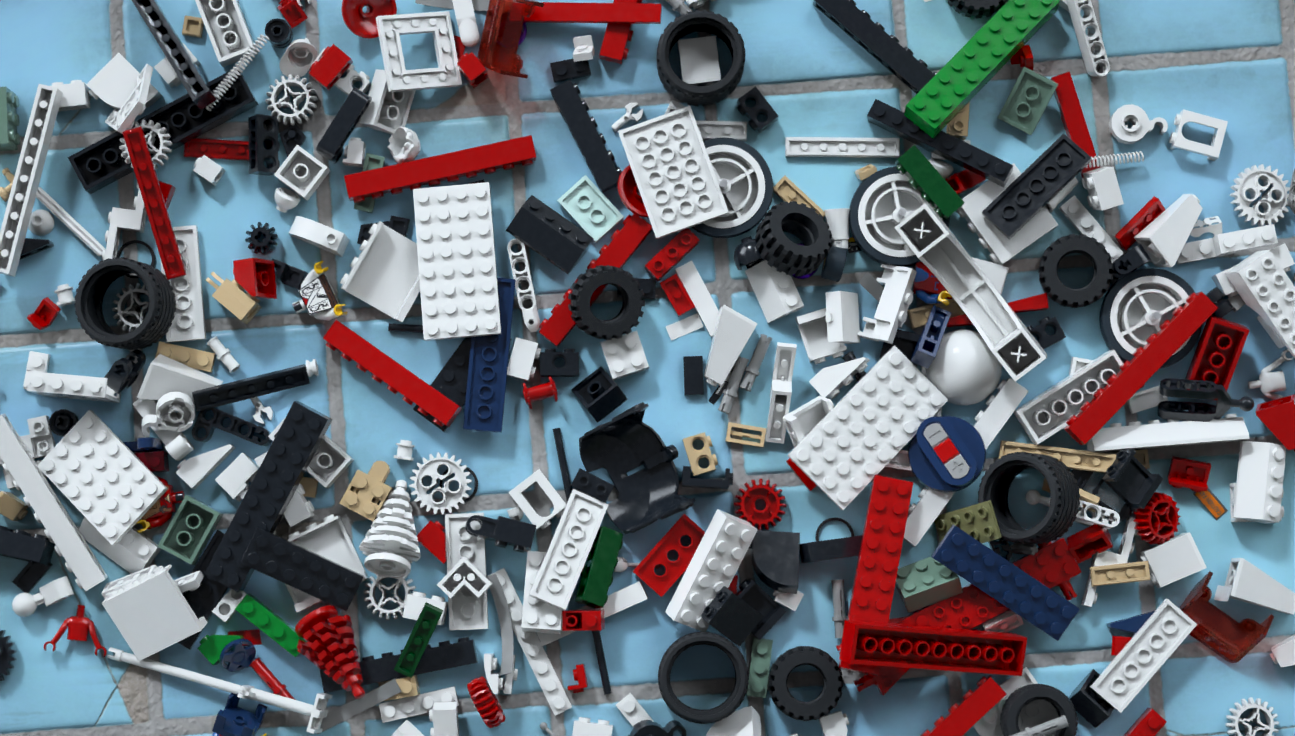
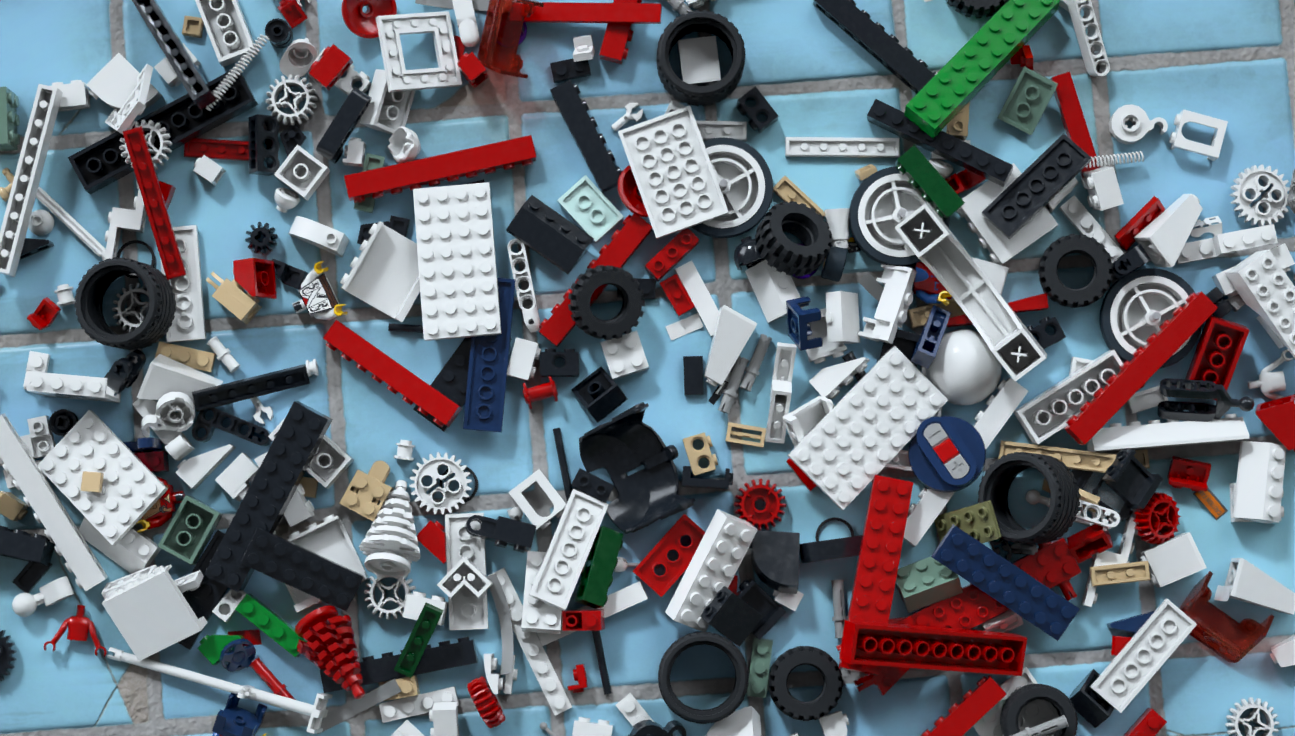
(92, 482): none -> tan tile
(799, 325): none -> dark blue panel

